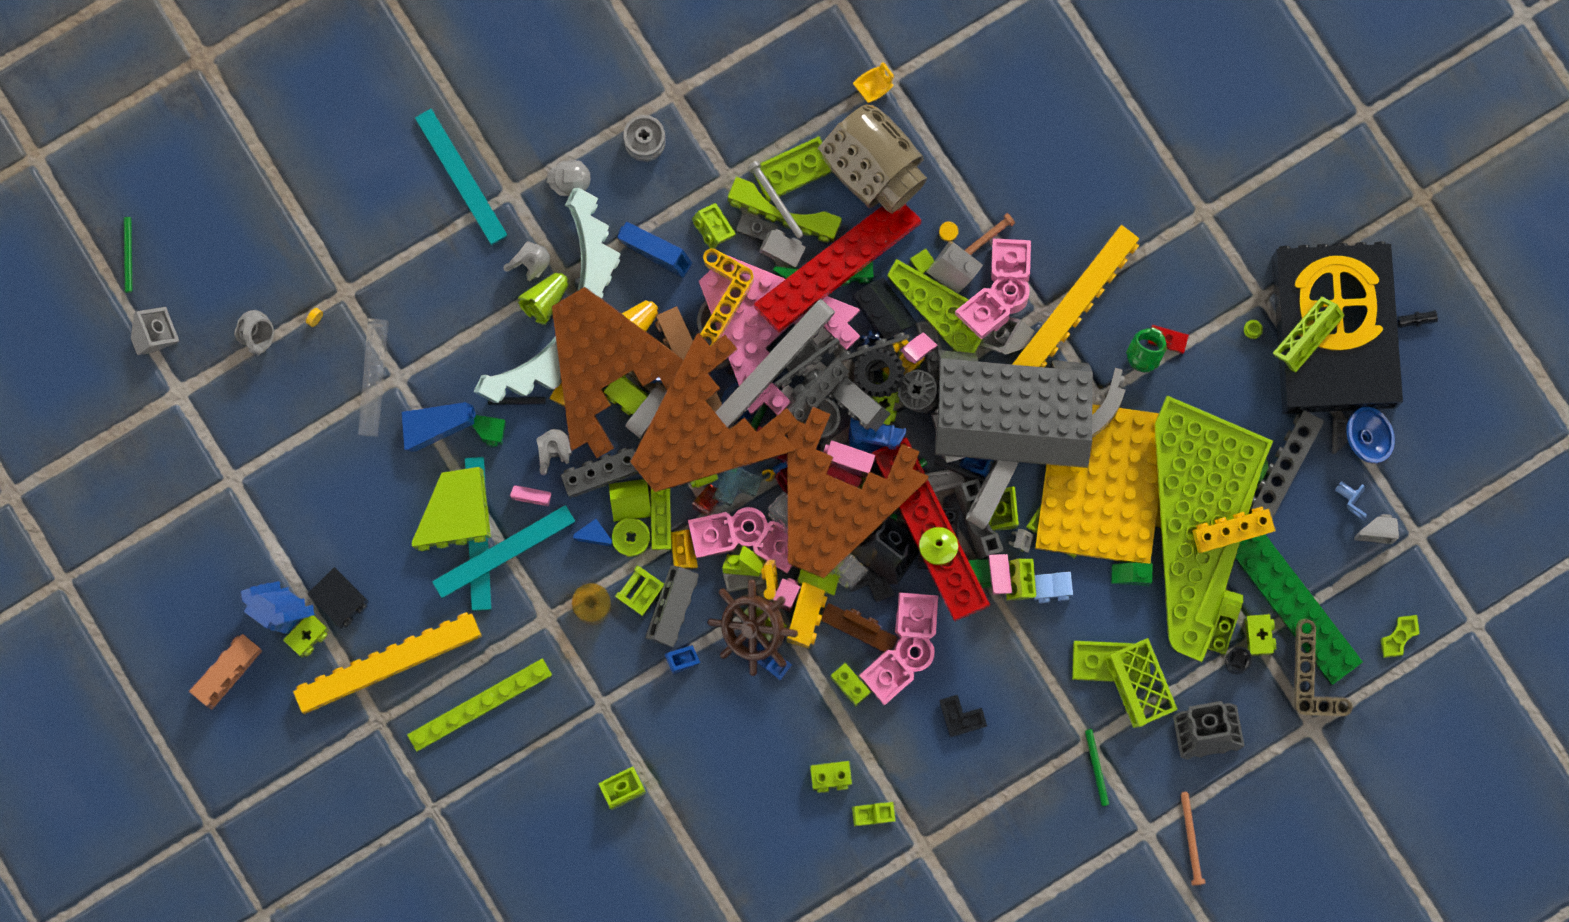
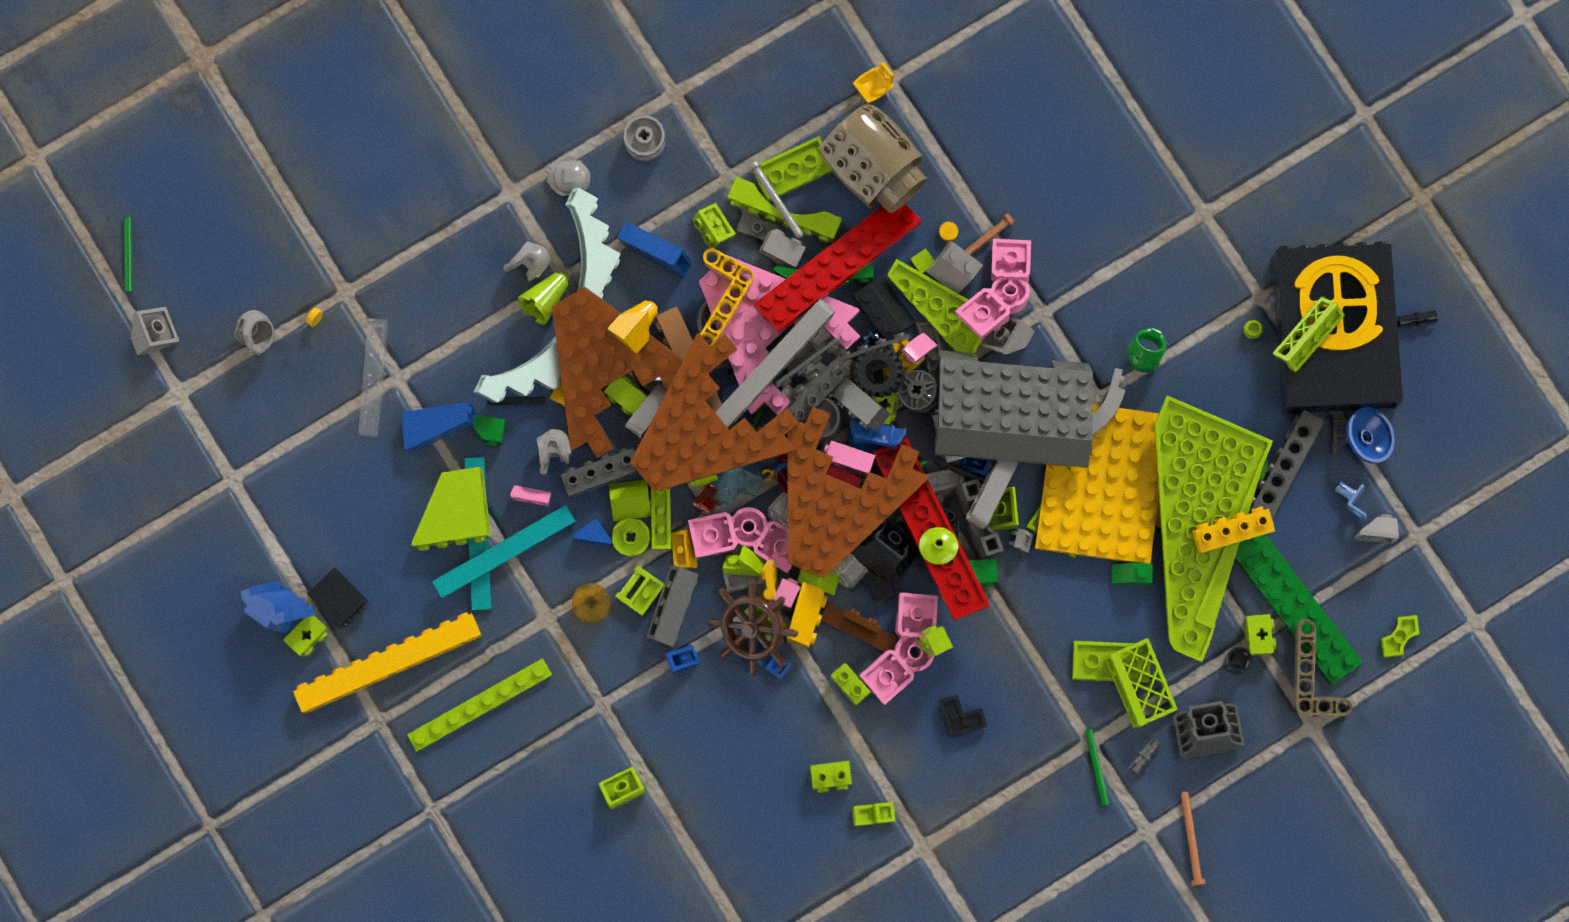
(225, 671): nougat wedge -> none
(461, 176): teal tile -> none
(632, 329): none -> yellow slope
(934, 641): none -> lime brick
(999, 574): bright pink slope -> none
(1022, 579): lime brick -> none
(1053, 586): light blue brick -> none
(1079, 299): yellow brick -> none
(1144, 756): none -> dark grey pin
(1175, 340): red plate -> none
(1226, 621): lime slope -> none

